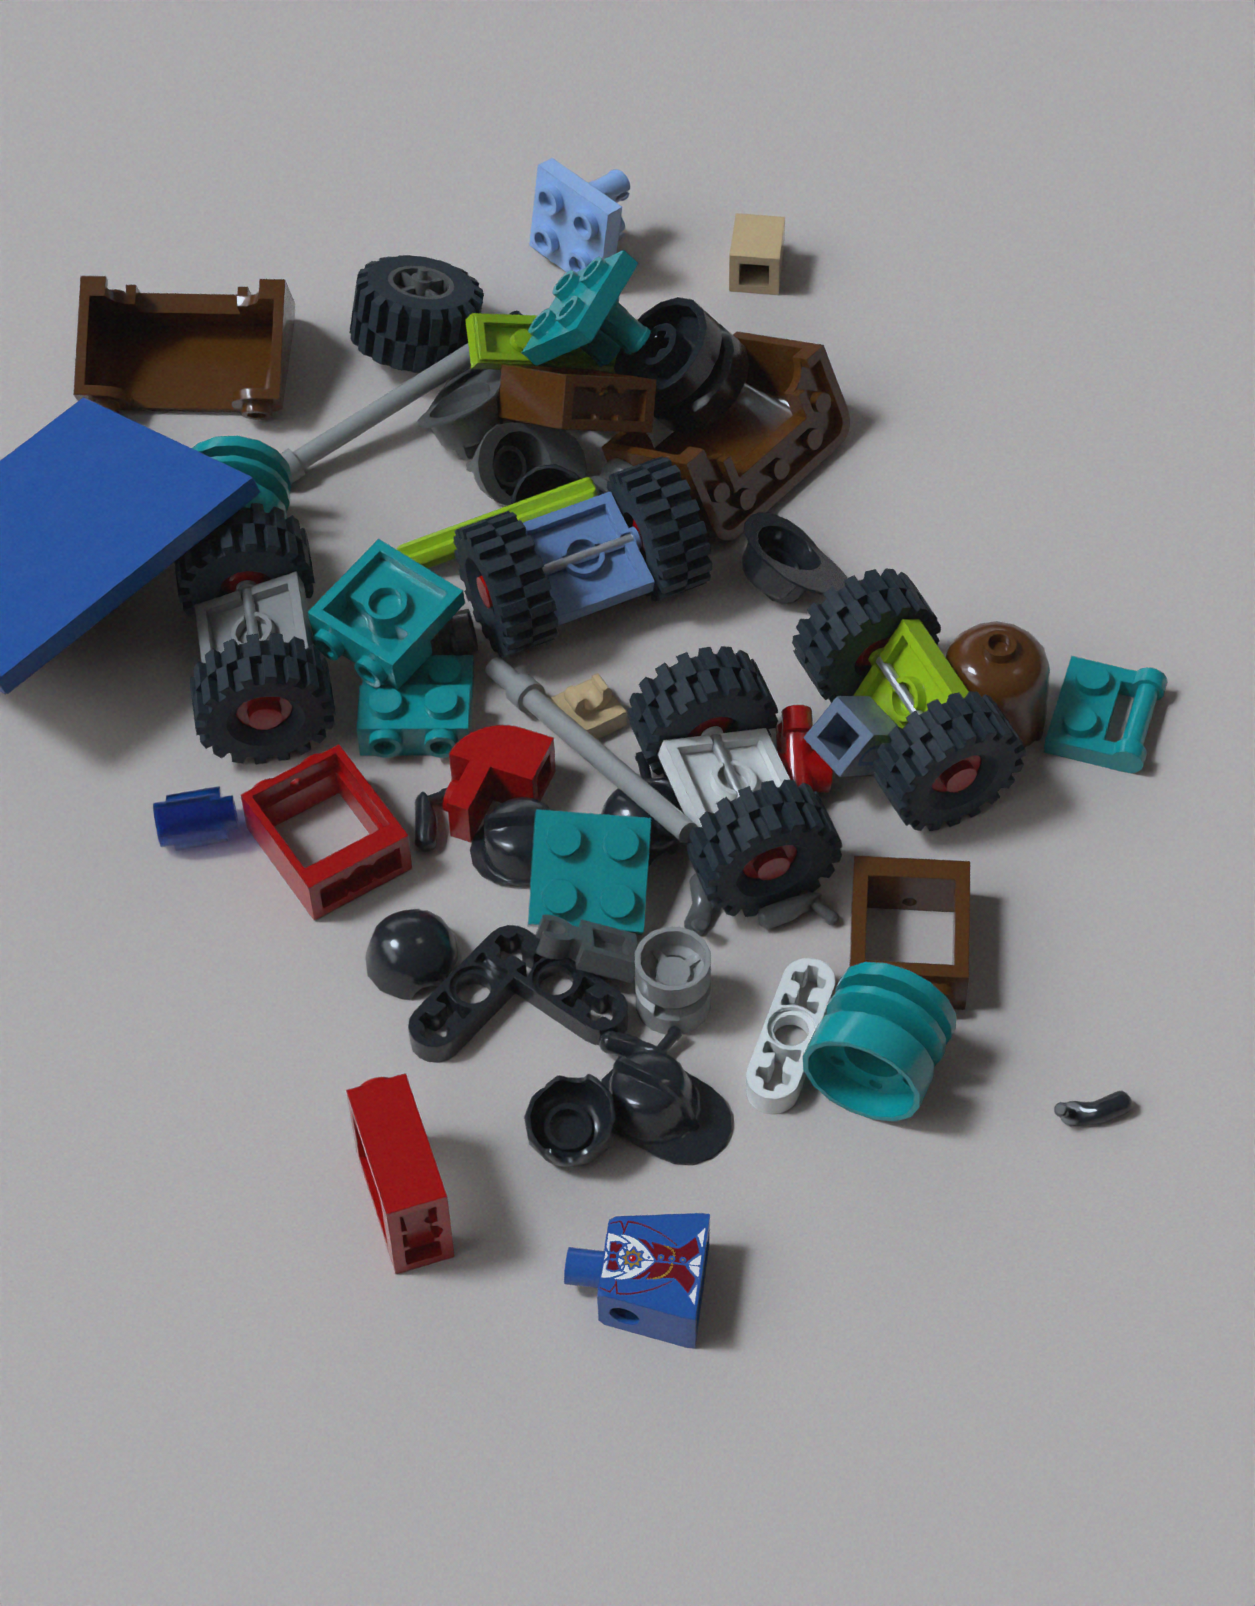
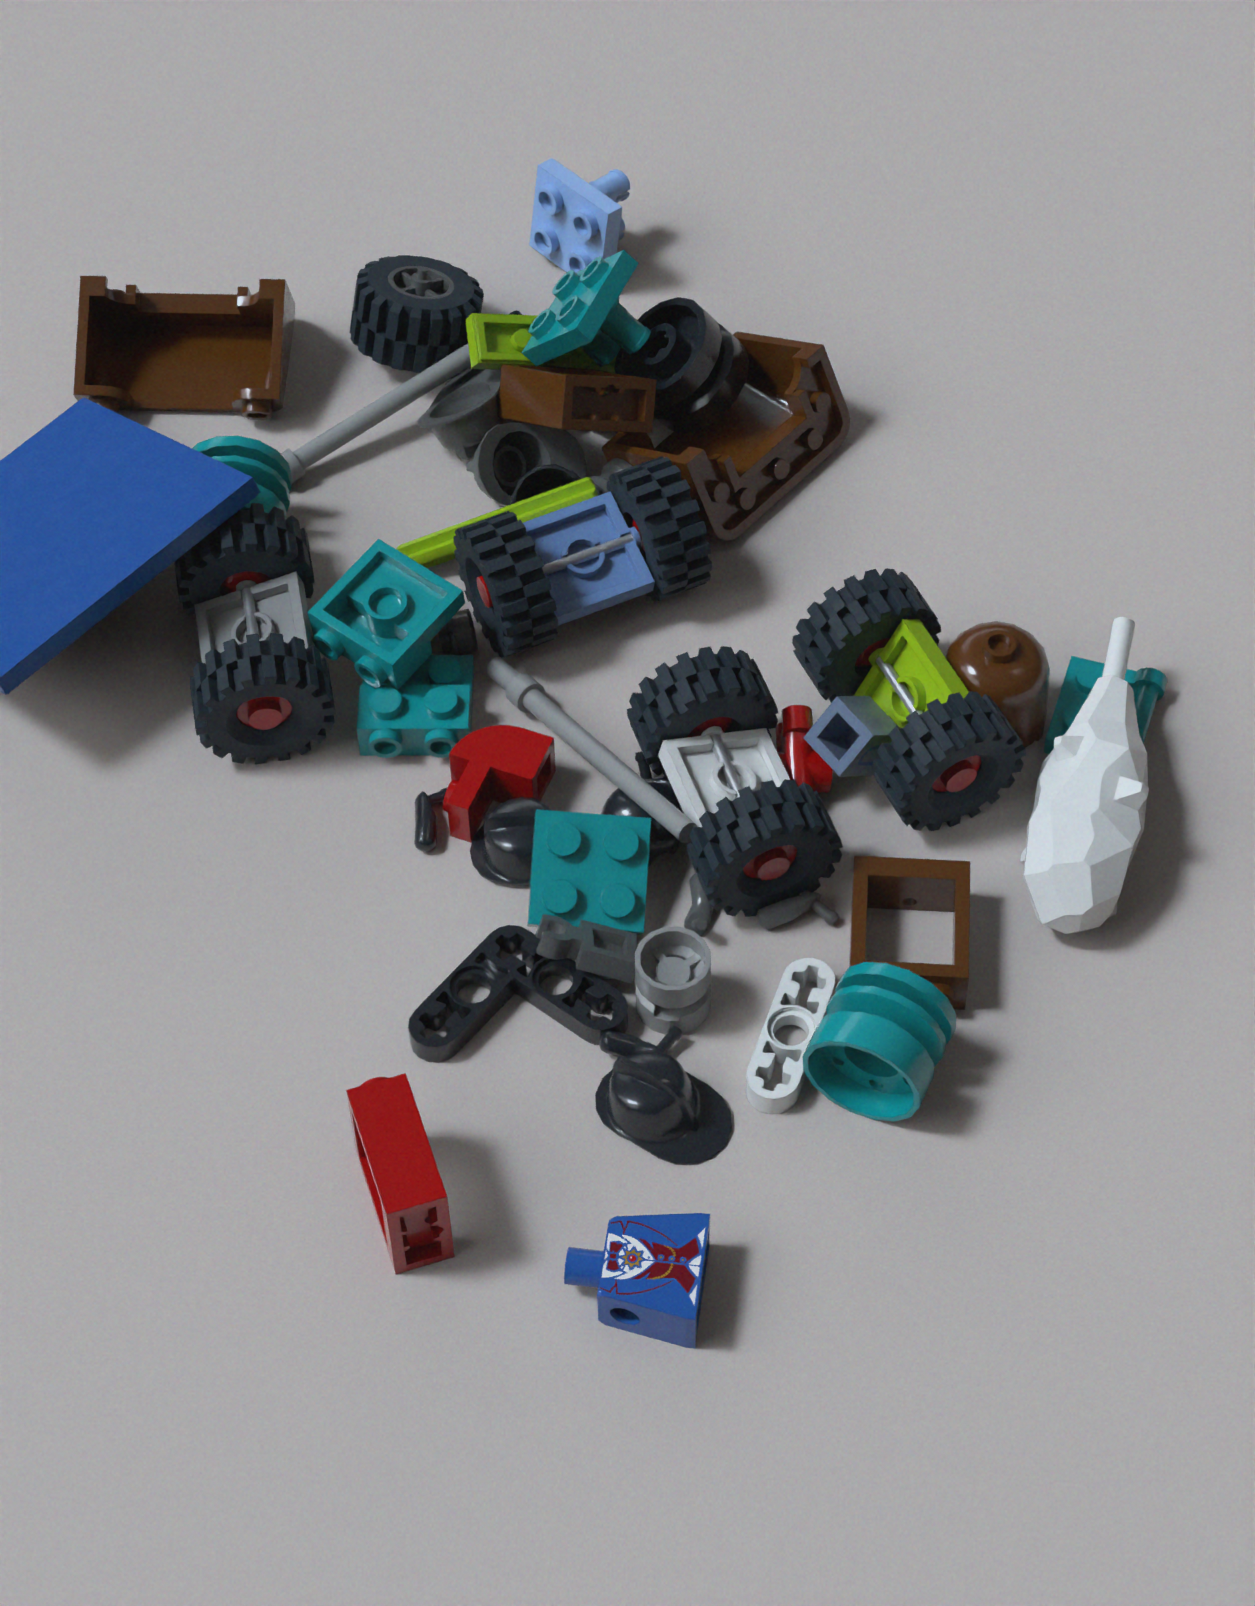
(195, 818): clear blue brick -> none
(348, 871): red window -> none
(410, 952): black hair -> none
(571, 1120): black hair -> none
(592, 707): tan tile -> none
(756, 254): tan brick -> none
(786, 560): black piece -> none
(1089, 803): none -> white piece
(1096, 1112): black piece -> none

